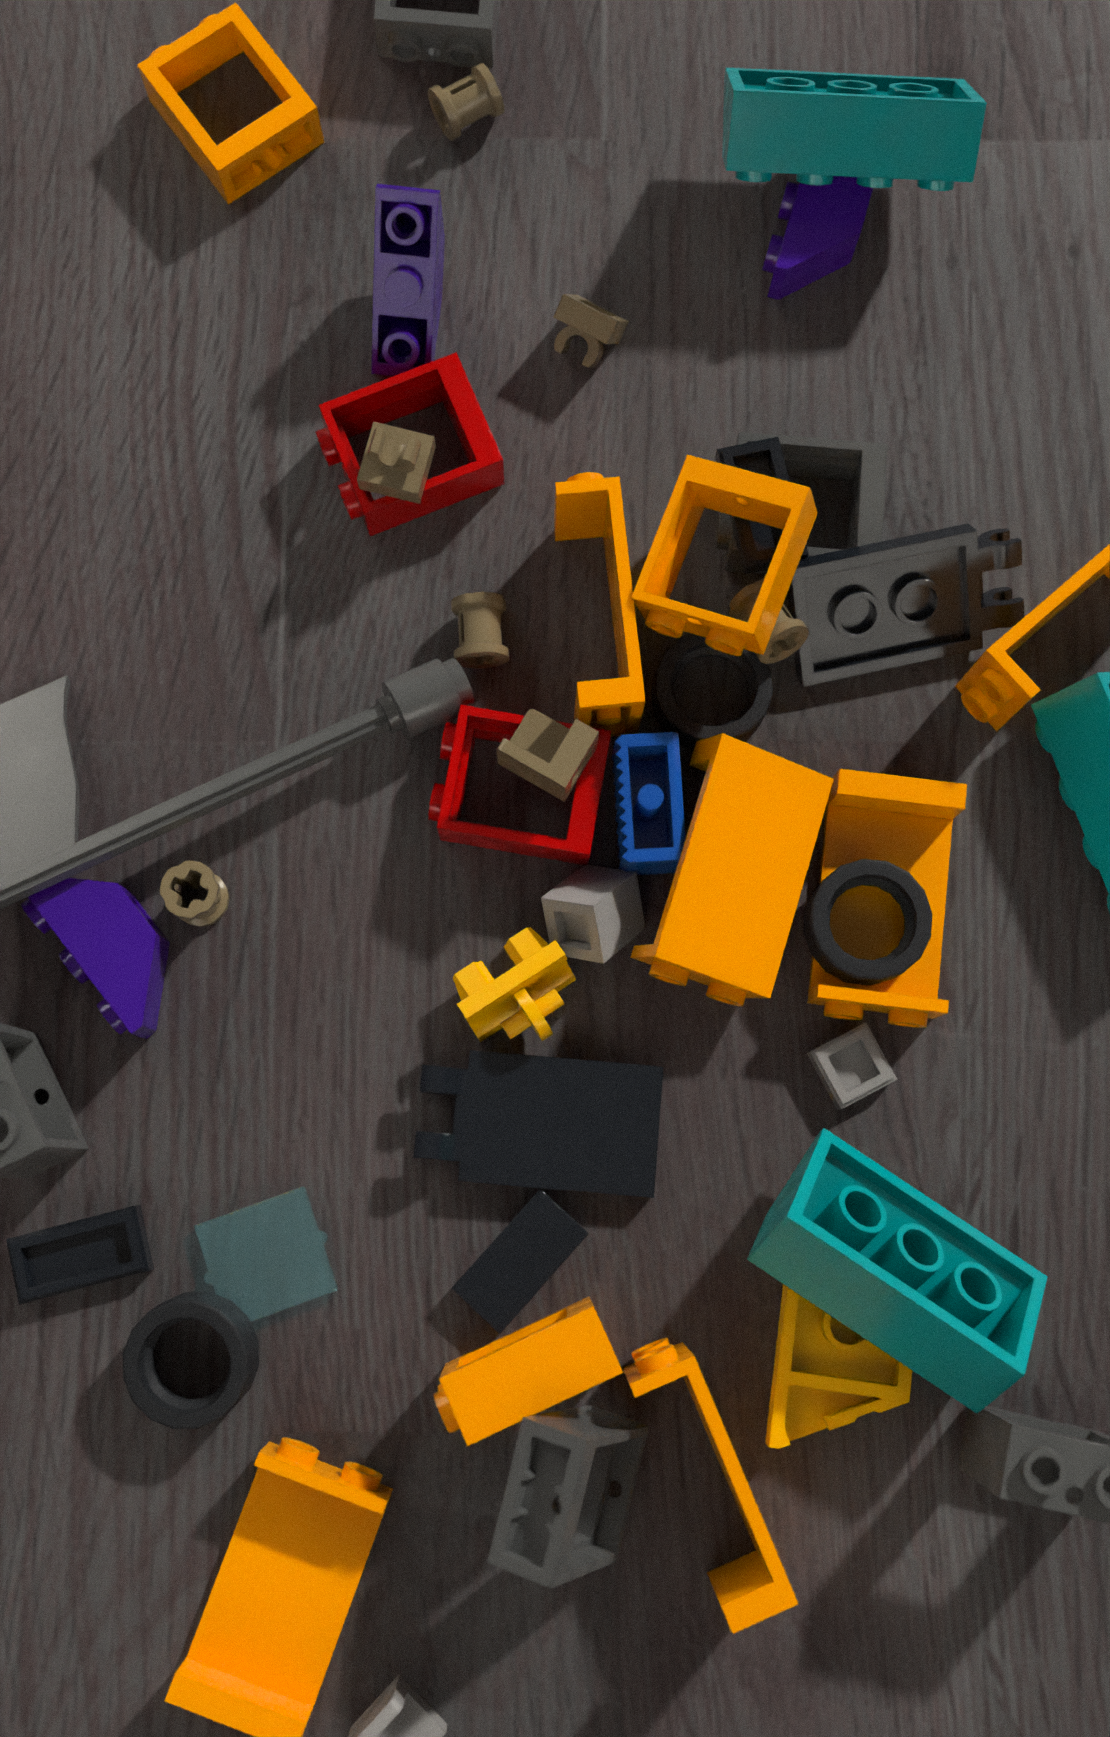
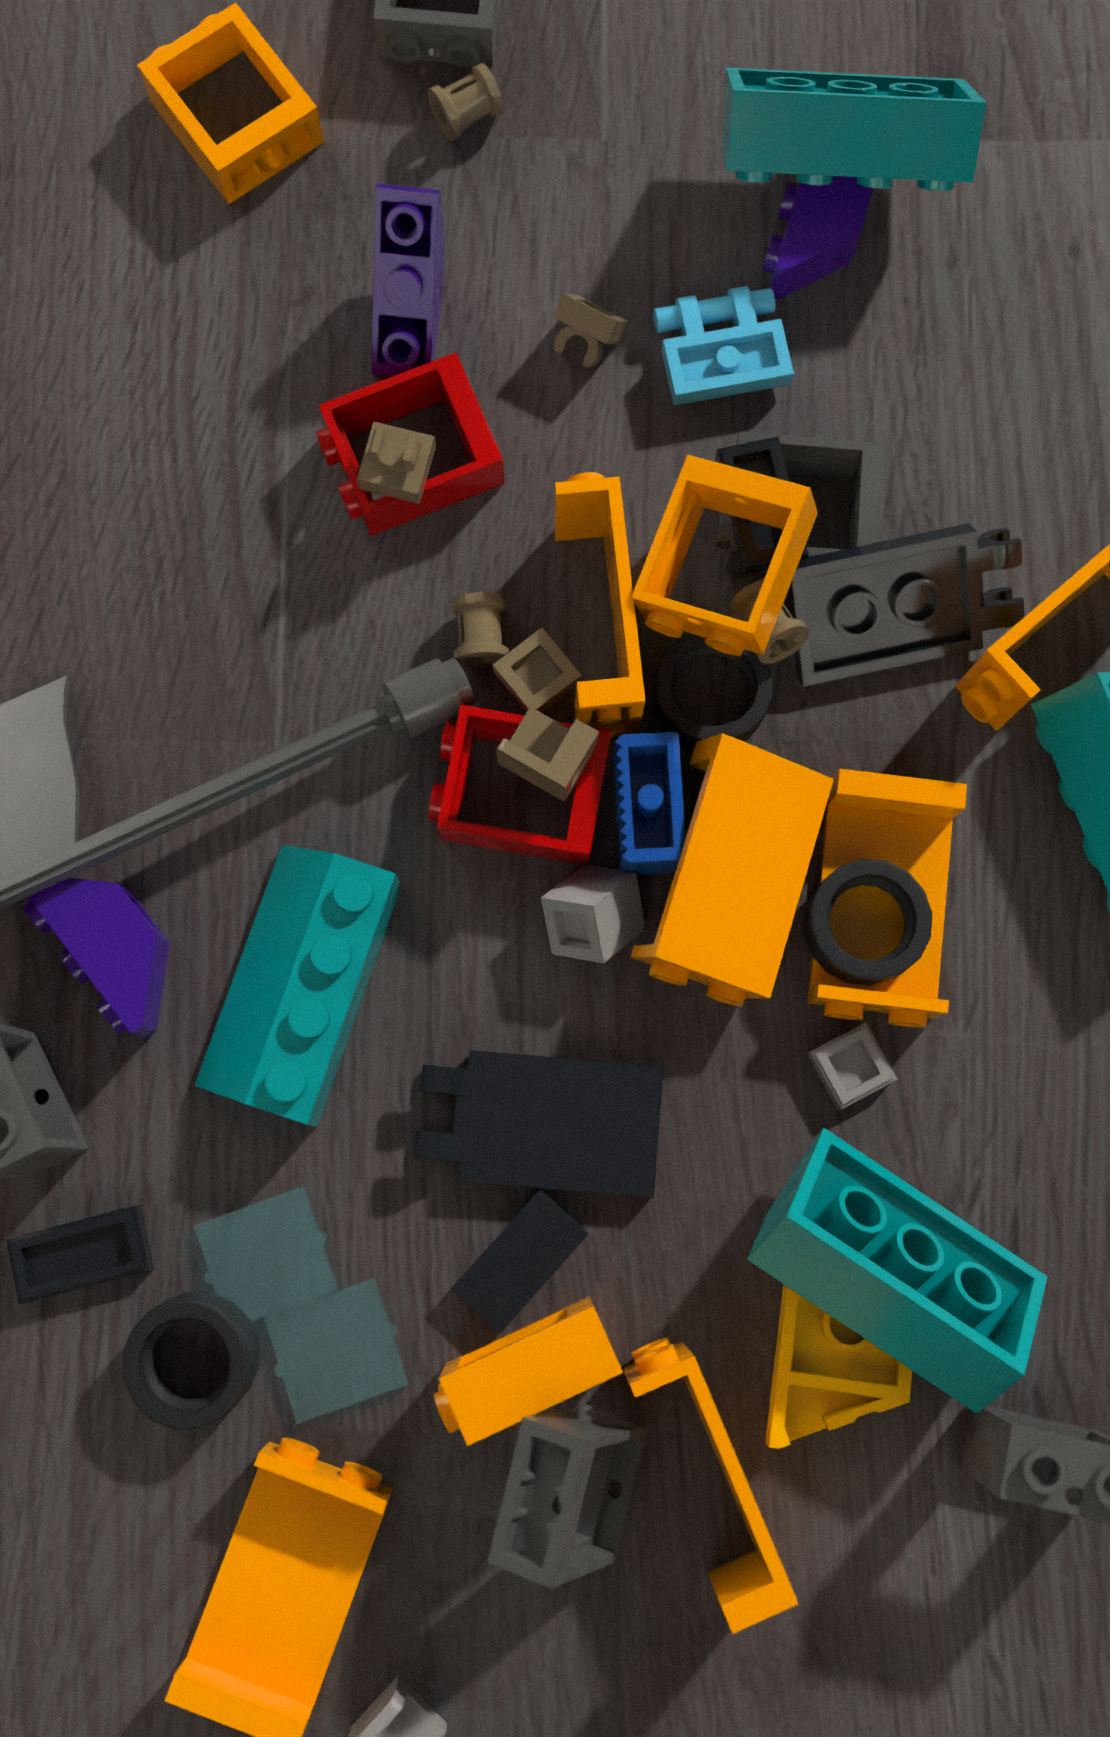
(192, 875): dark tan bush -> none
(300, 983): none -> teal slope
(336, 1350): none -> clear light blue piece
(519, 995): yellow hips -> none
(537, 672): none -> dark tan tile
(726, 359): none -> medium azure plate

